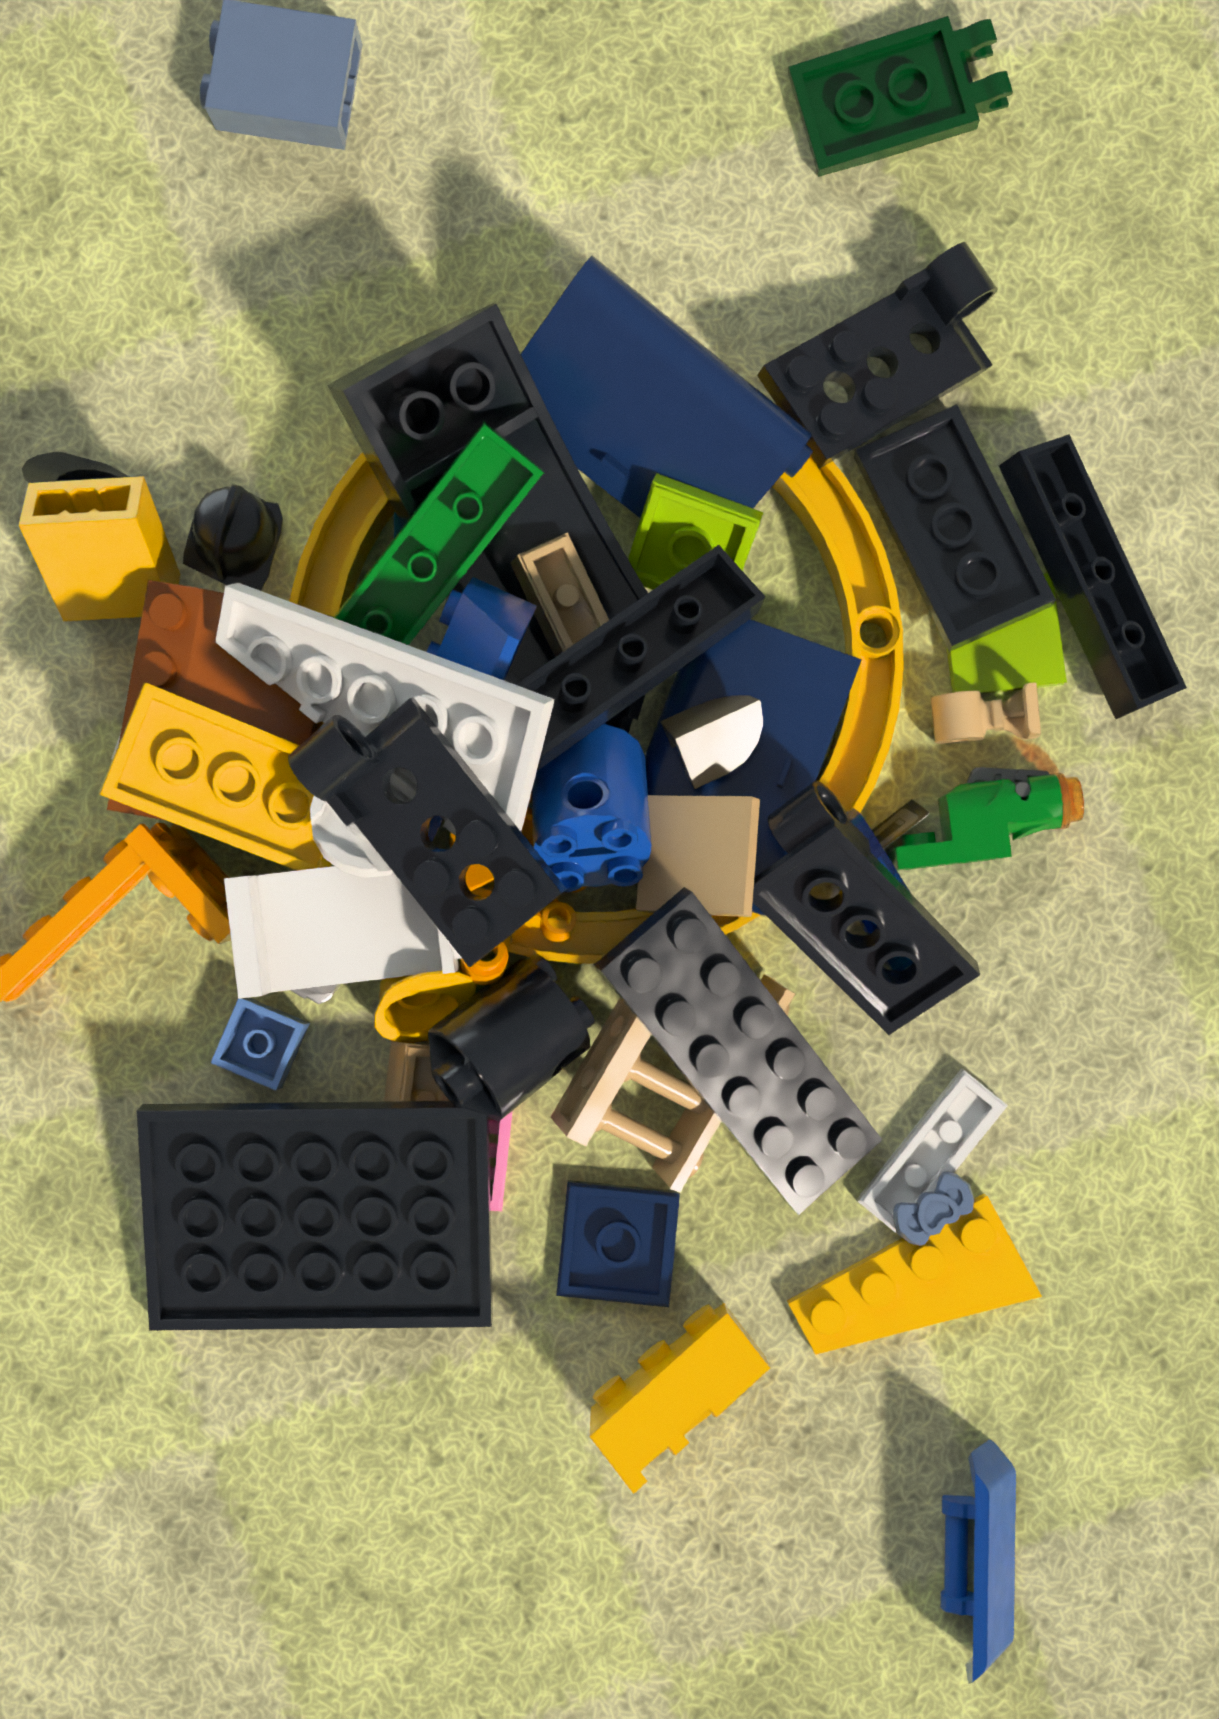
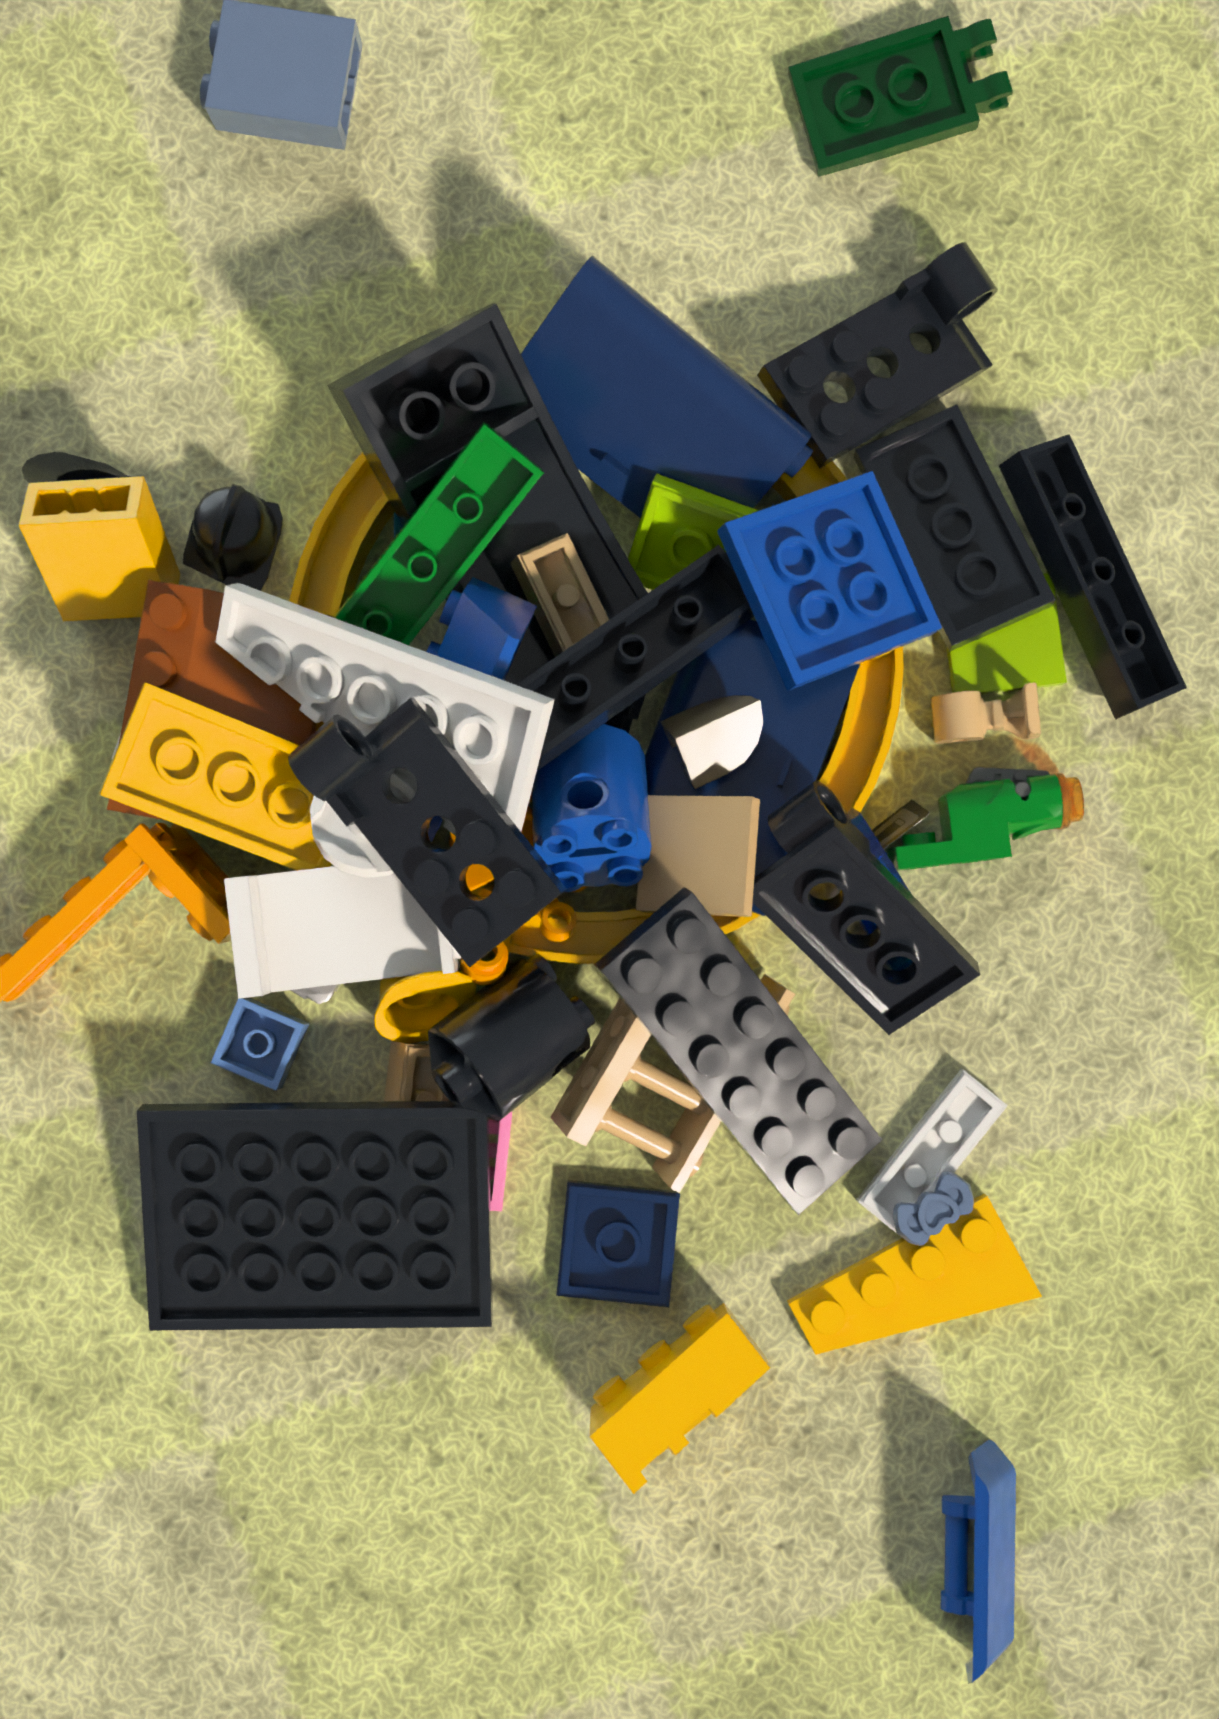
(829, 579): none -> blue plate

